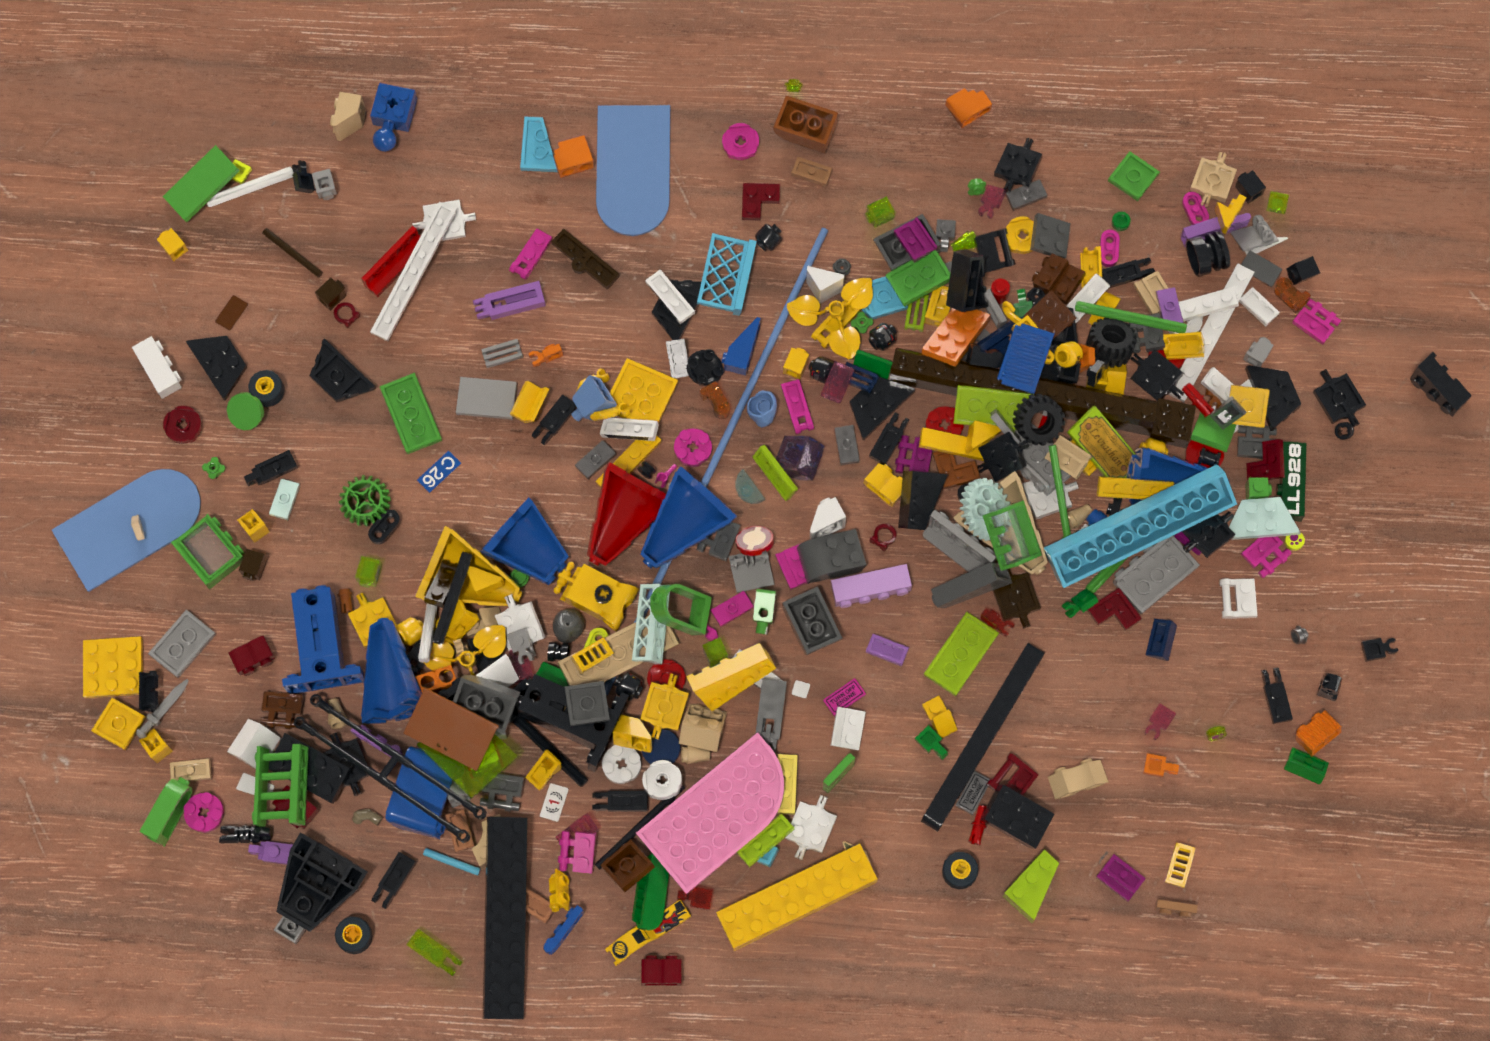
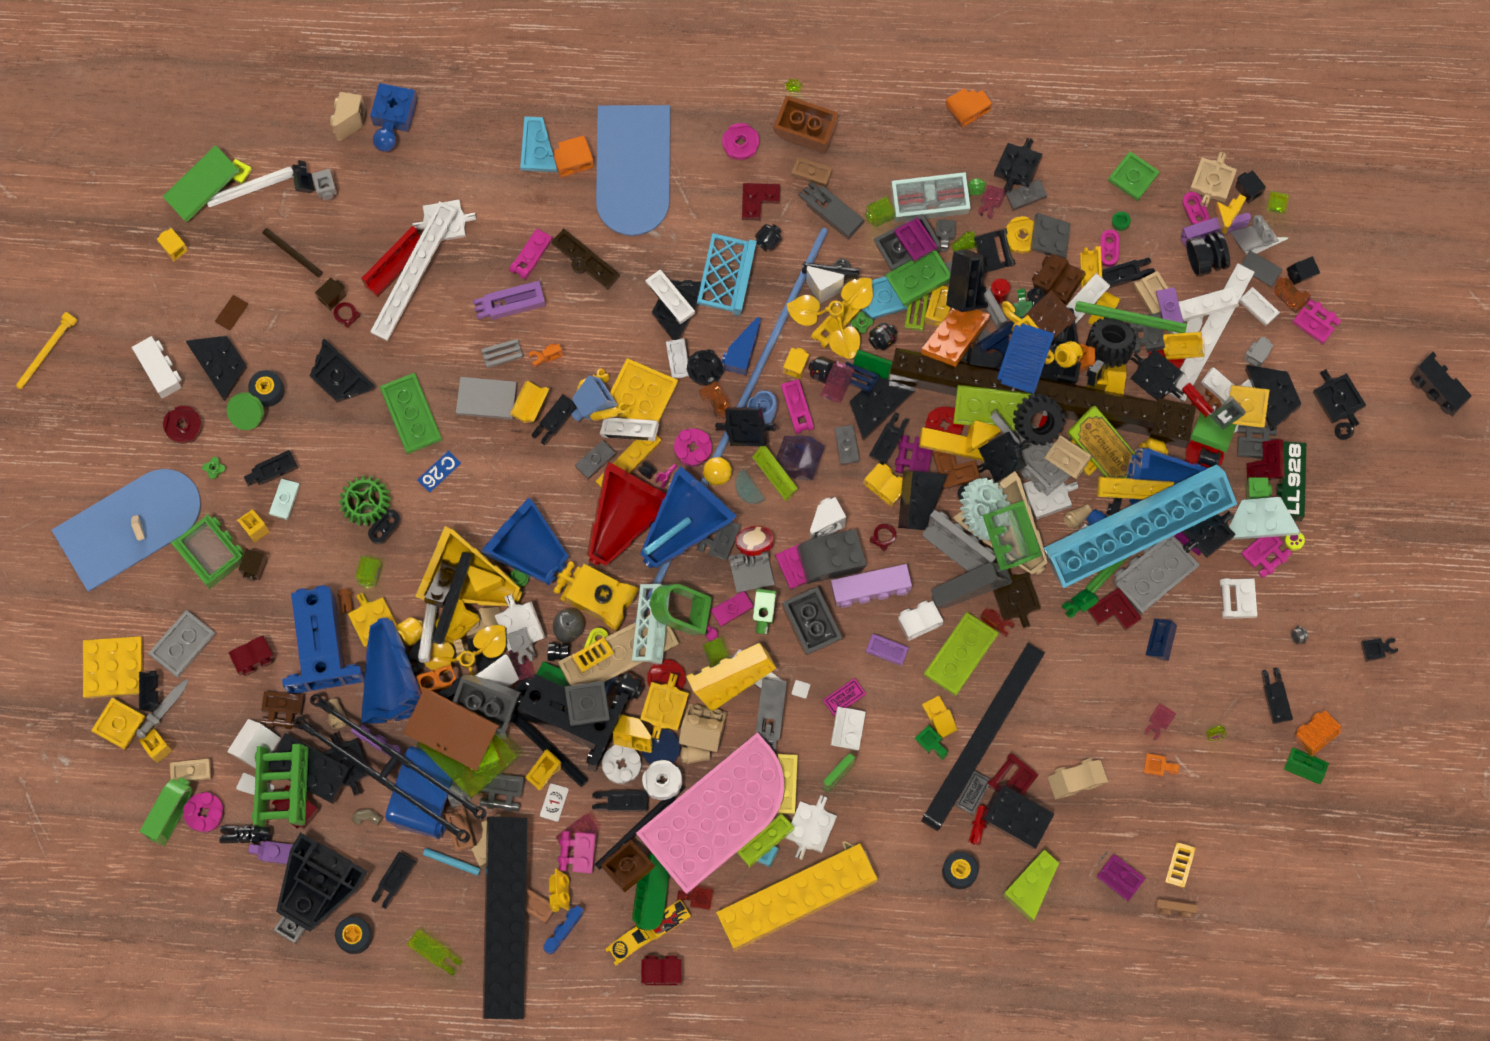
(66, 322): none -> yellow piece
(666, 536): none -> medium azure bar
(717, 471): none -> yellow hair
(745, 426): none -> black plate
(835, 213): none -> dark grey hinge
(850, 273): none -> black pin
(920, 620): none -> white brick
(930, 196): none -> clear brick
(1059, 491): bright green bar -> none
(1329, 686): black leg -> none

